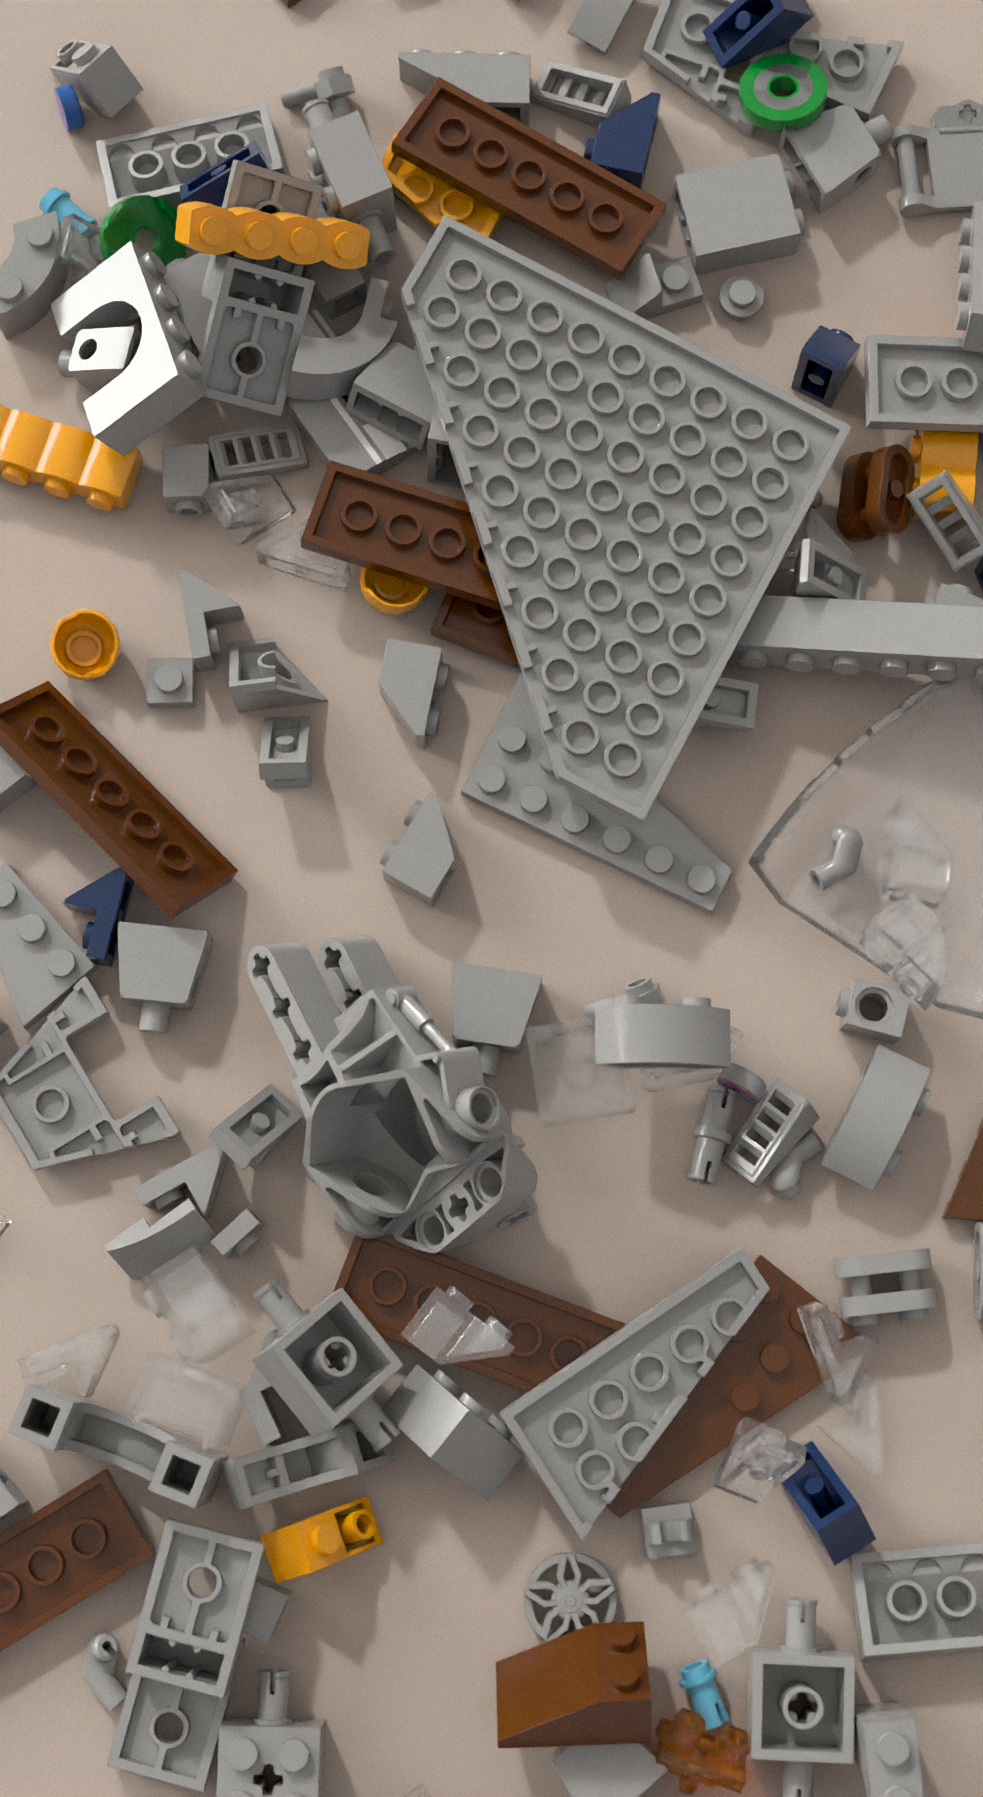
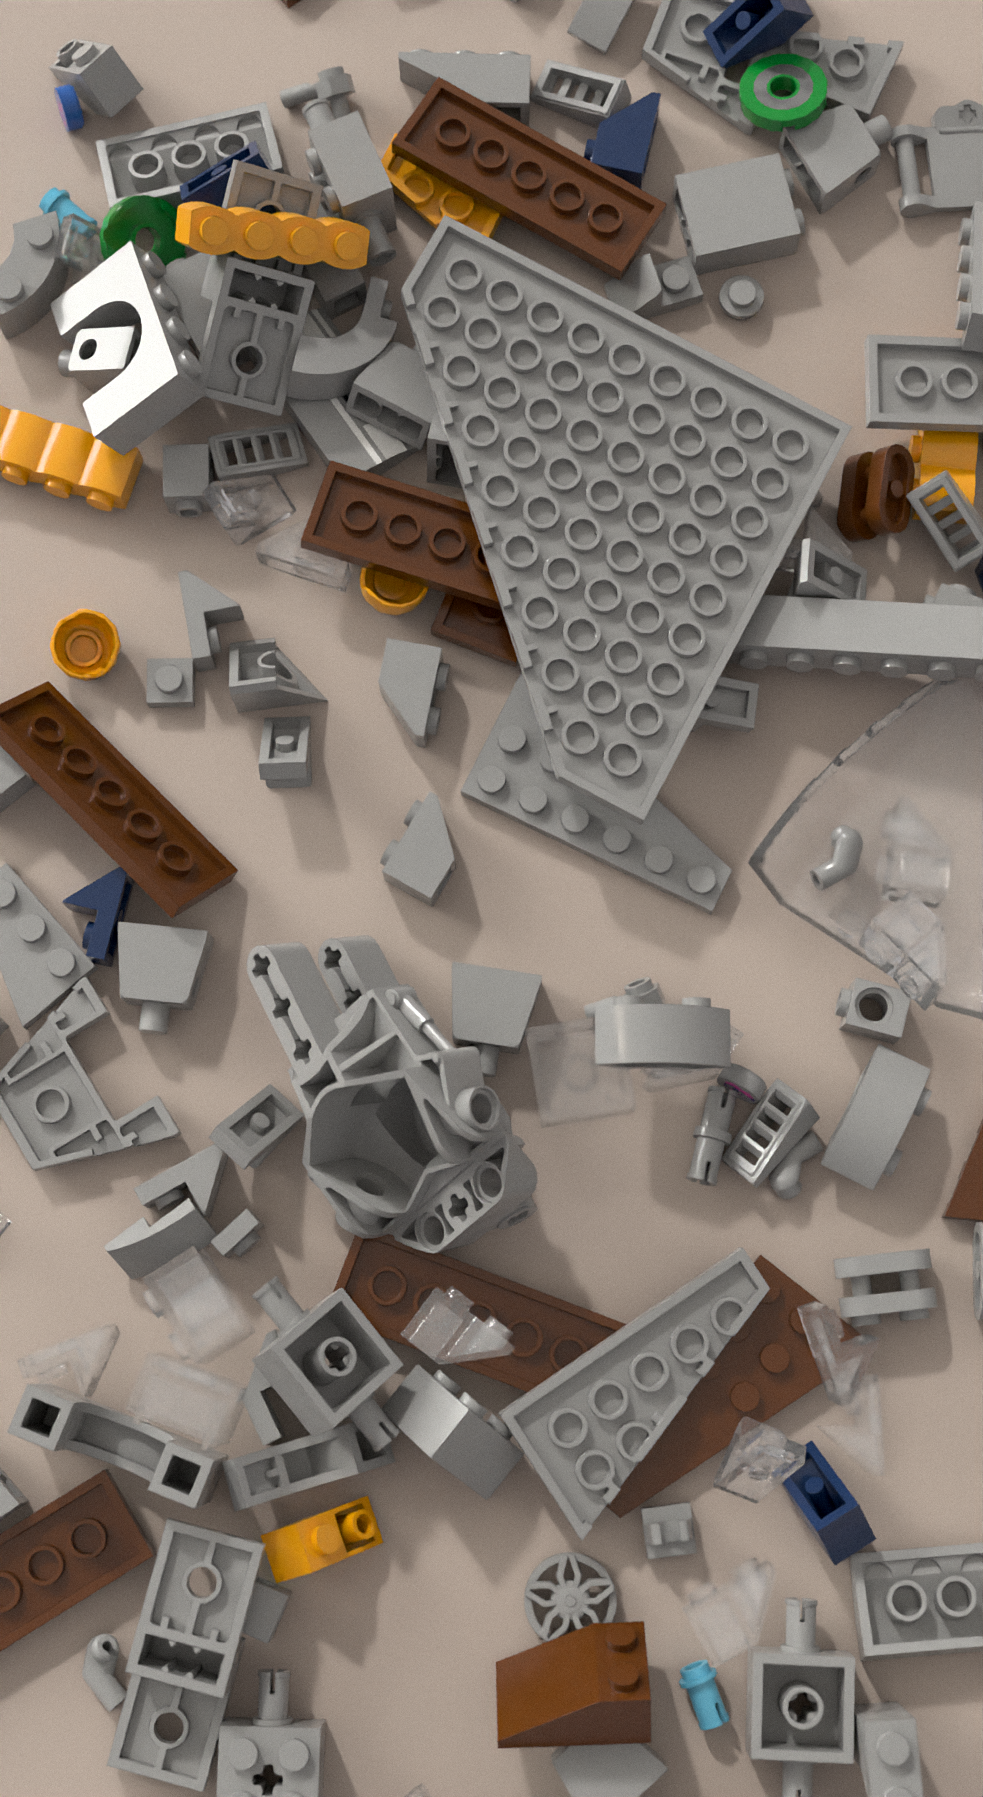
(699, 1756): clear orange hips -> none
(825, 364): dark blue slope -> none

